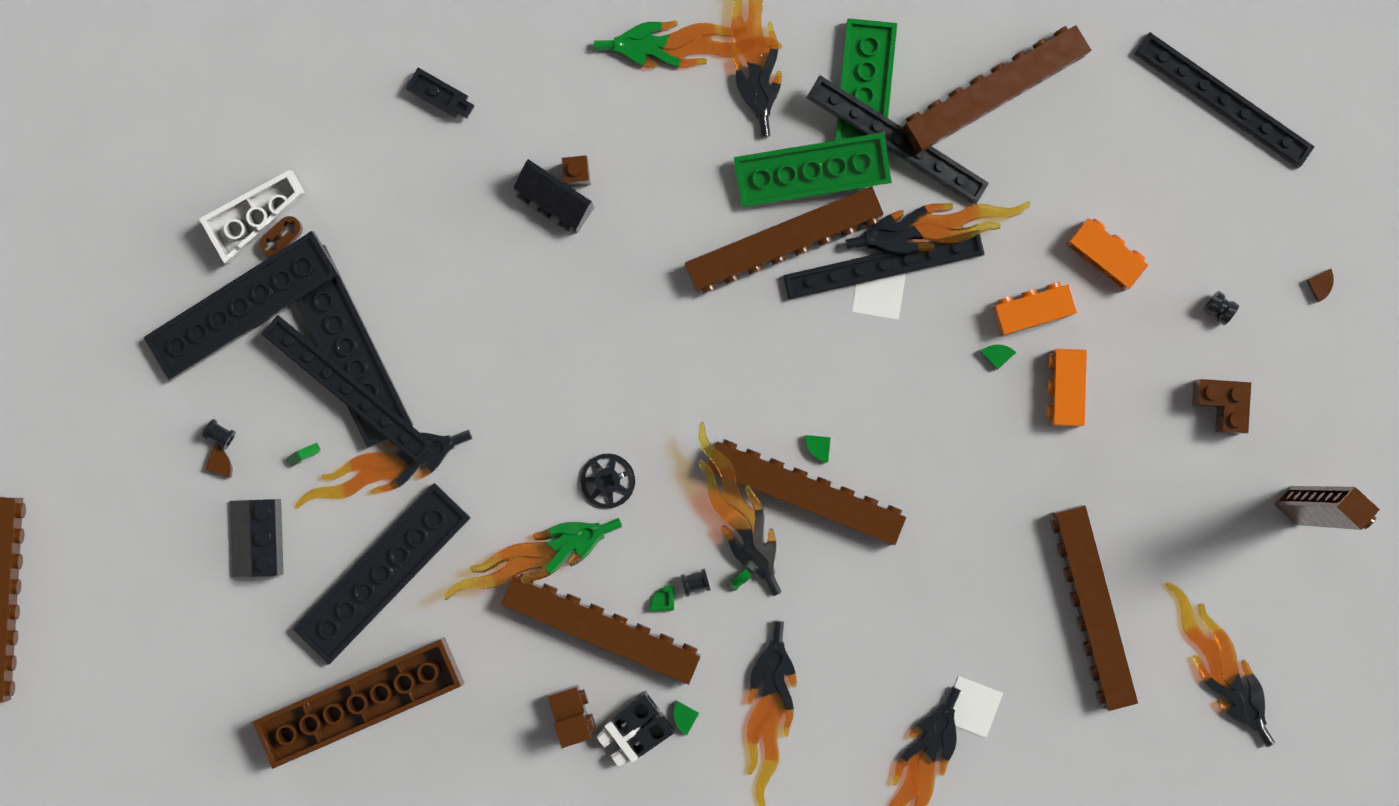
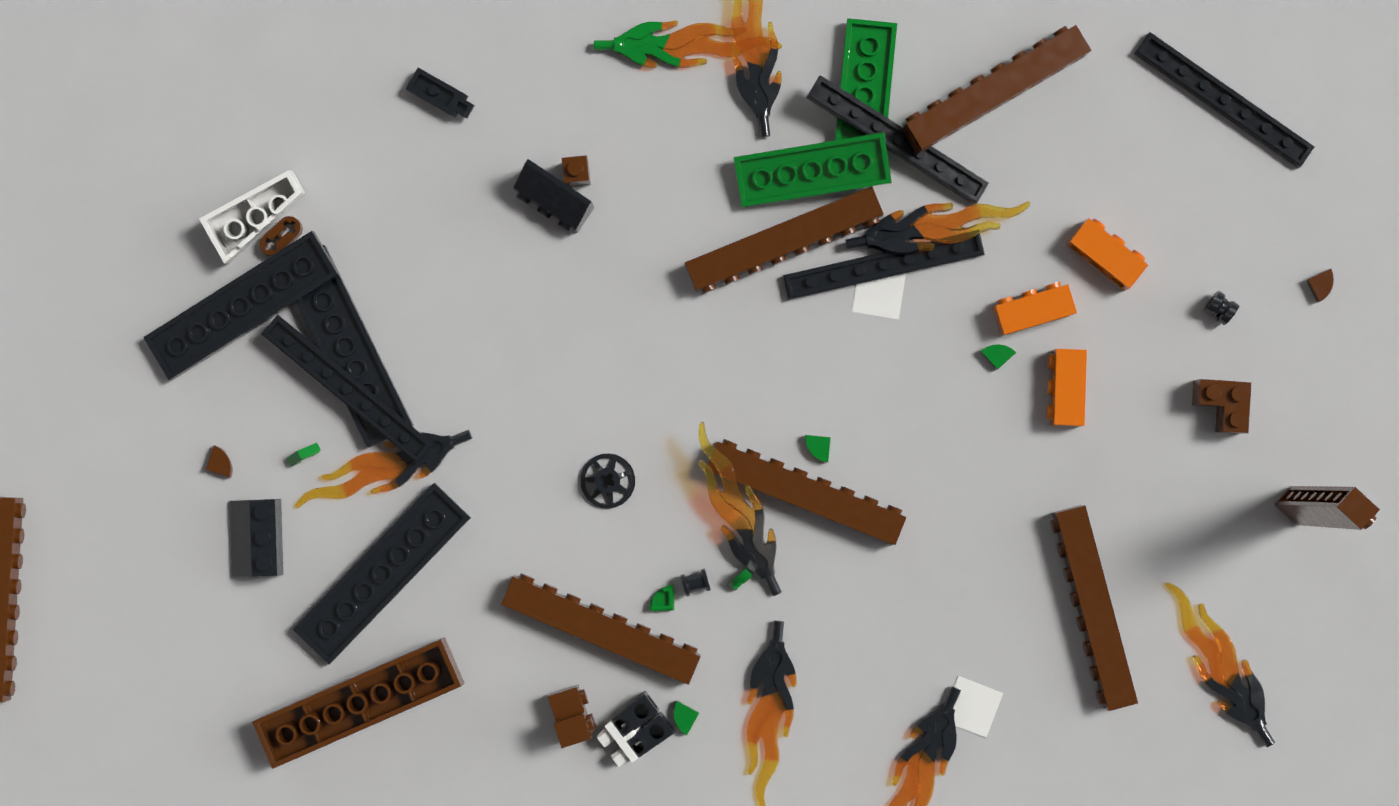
(218, 434): black bush -> none
(575, 539): piece -> none

